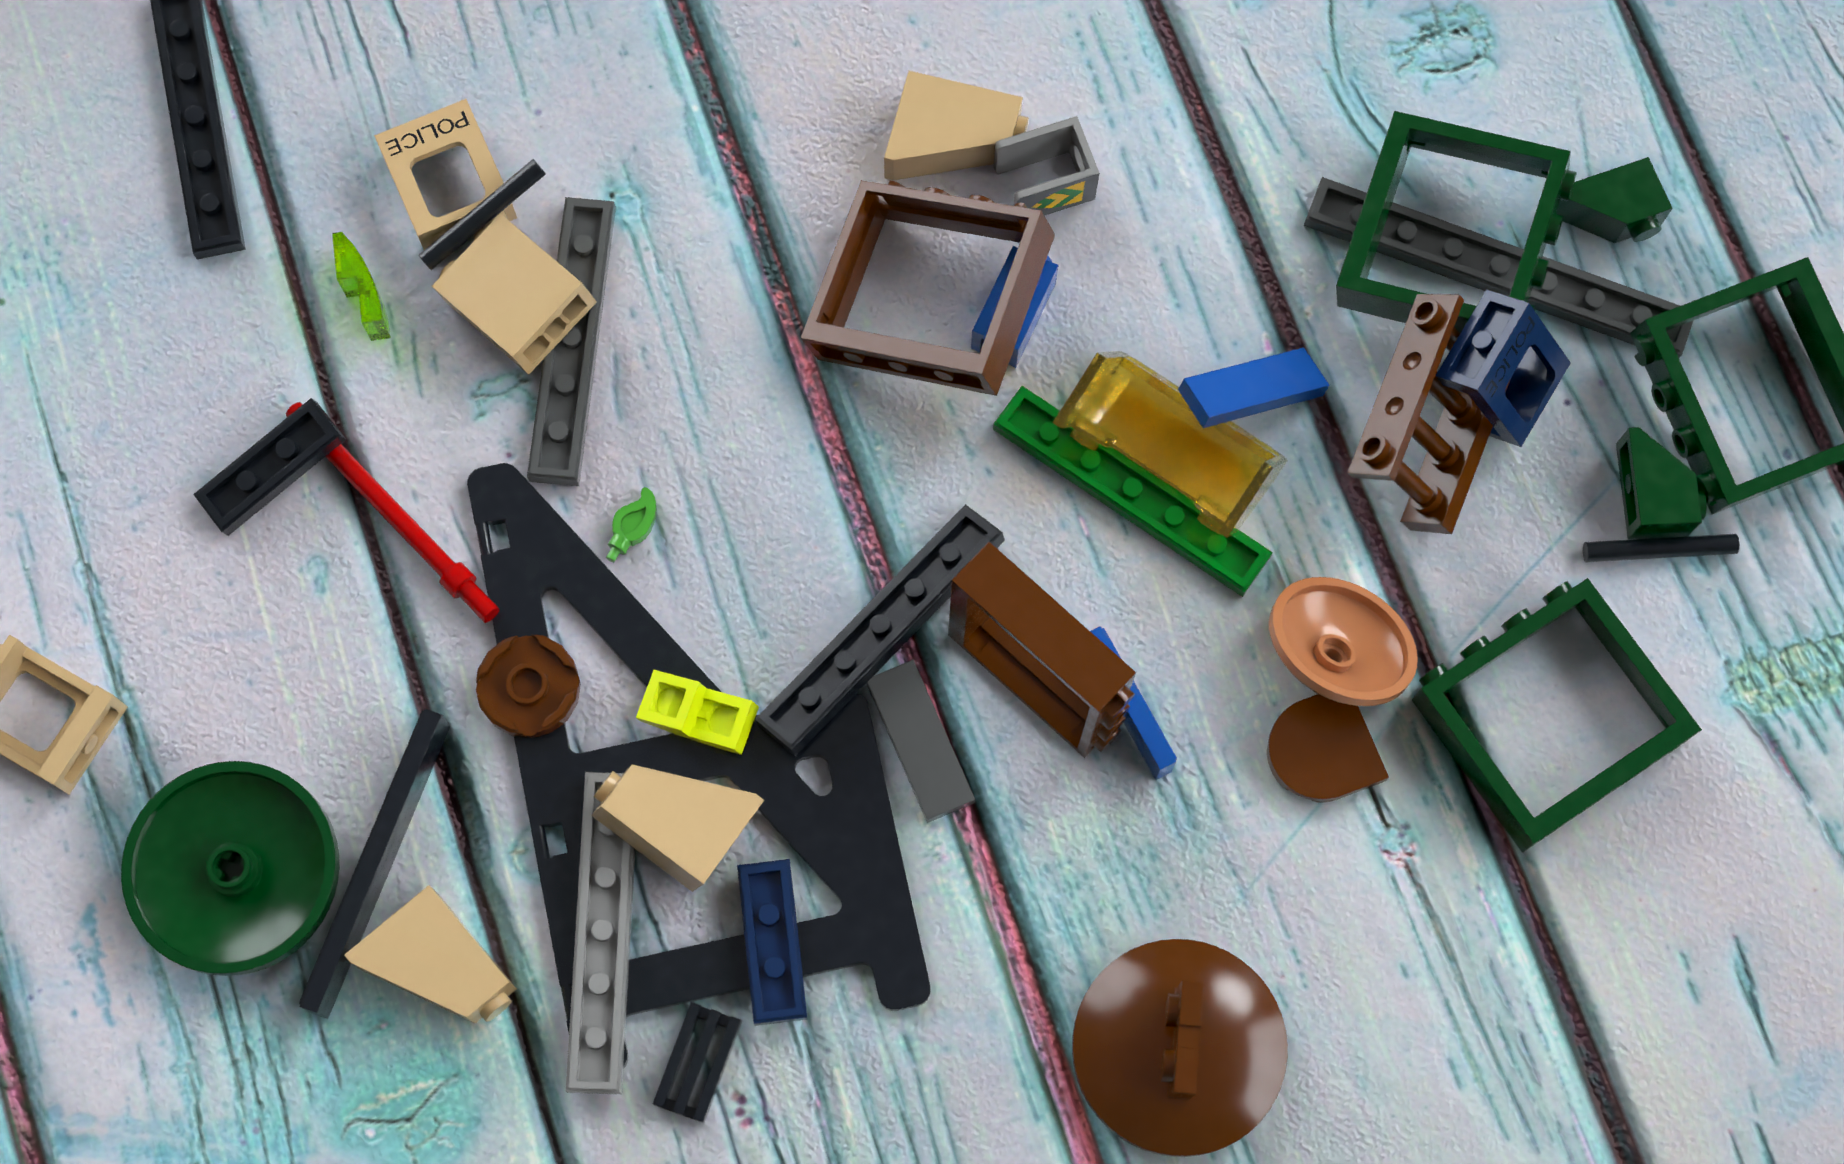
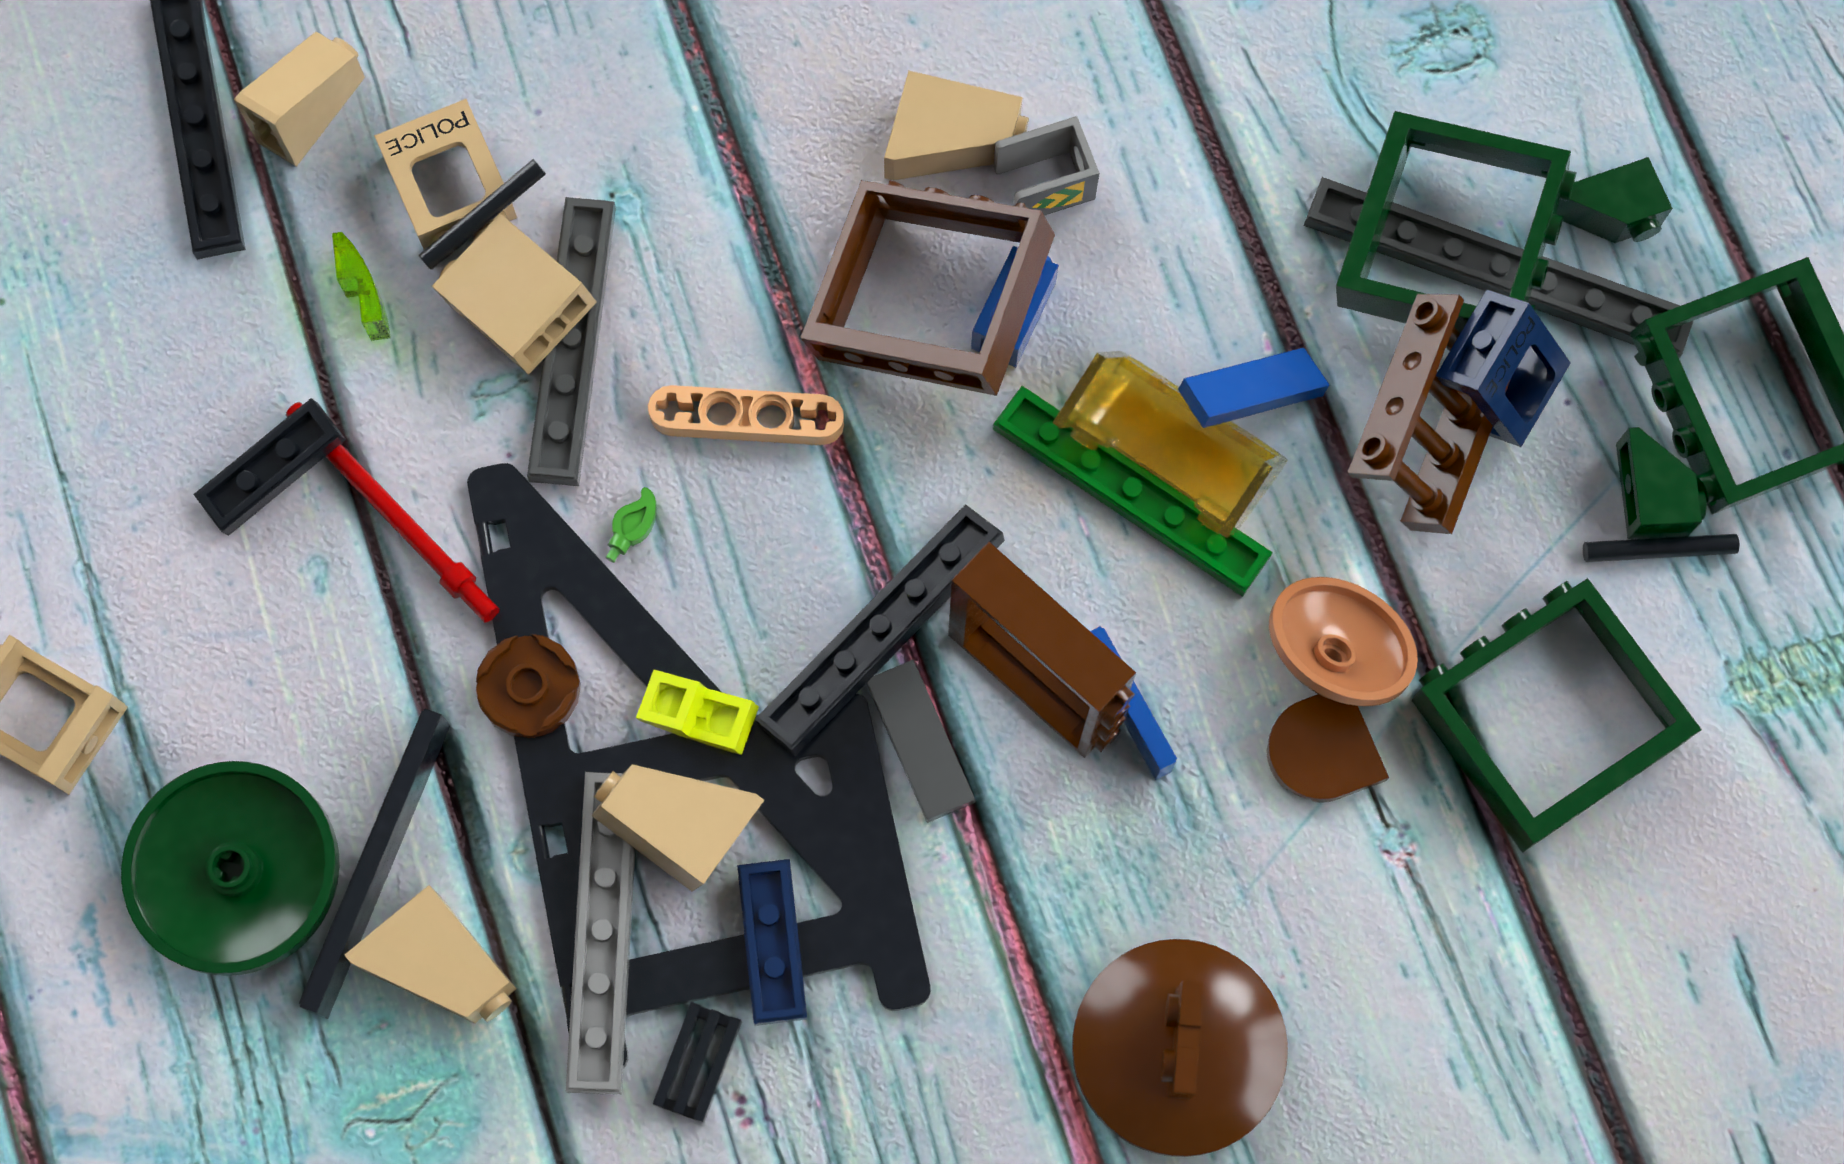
(300, 95): none -> tan slope
(745, 423): none -> light nougat beam

